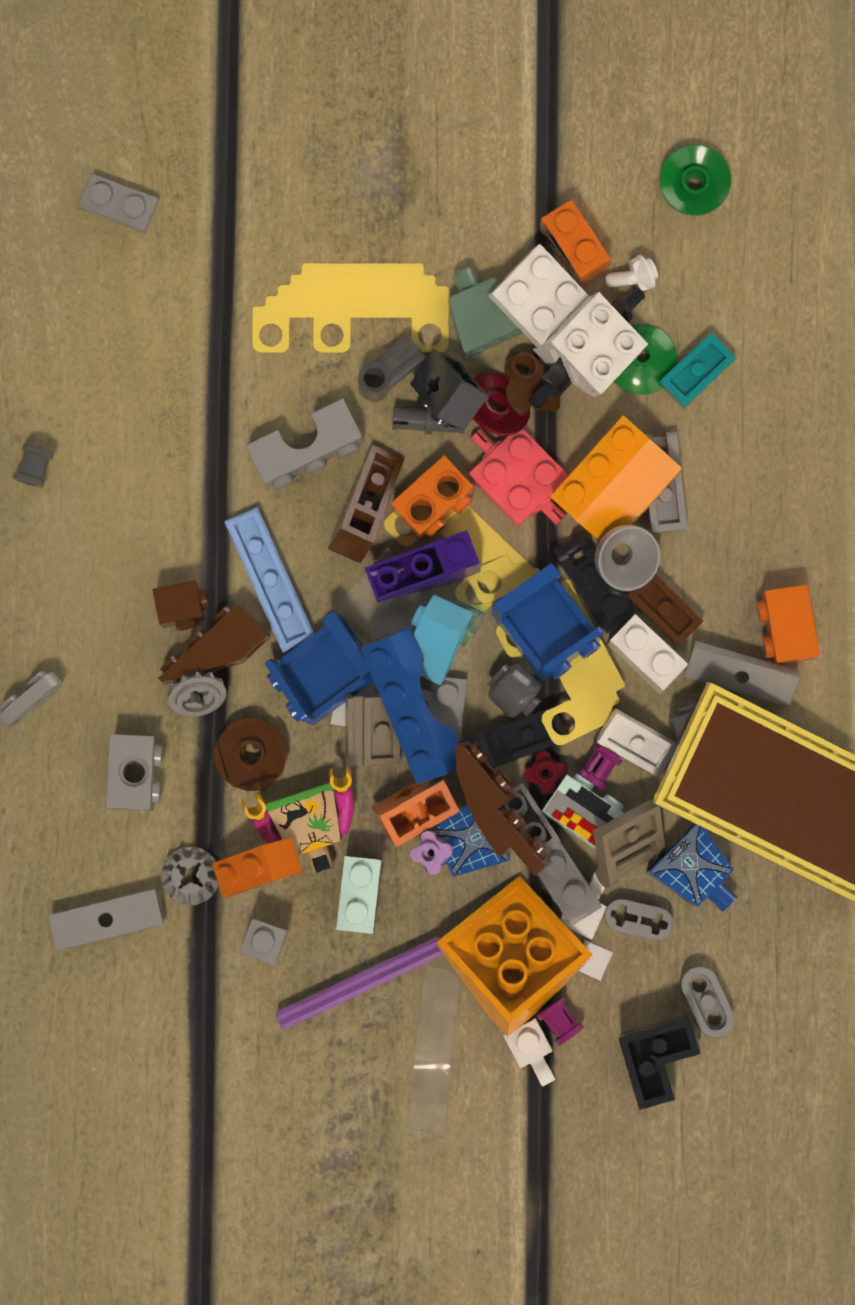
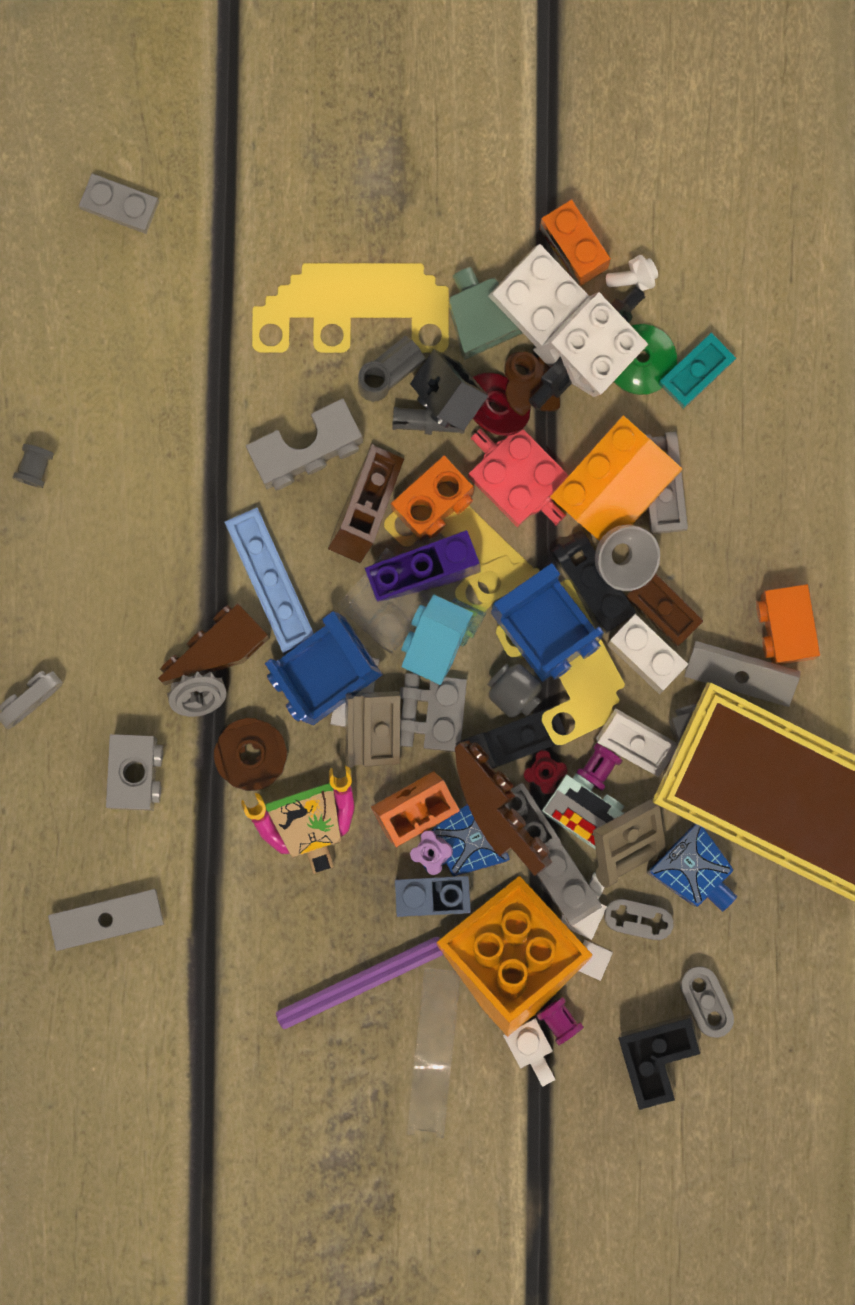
(172, 876): light grey gear -> none
(180, 605): reddish brown brick -> none
(257, 867): orange brick -> none
(264, 942): light grey brick -> none
(359, 895): light aqua brick -> none
(396, 668): blue arch -> none
(432, 896): none -> sand blue slope
(700, 164): green dish -> none

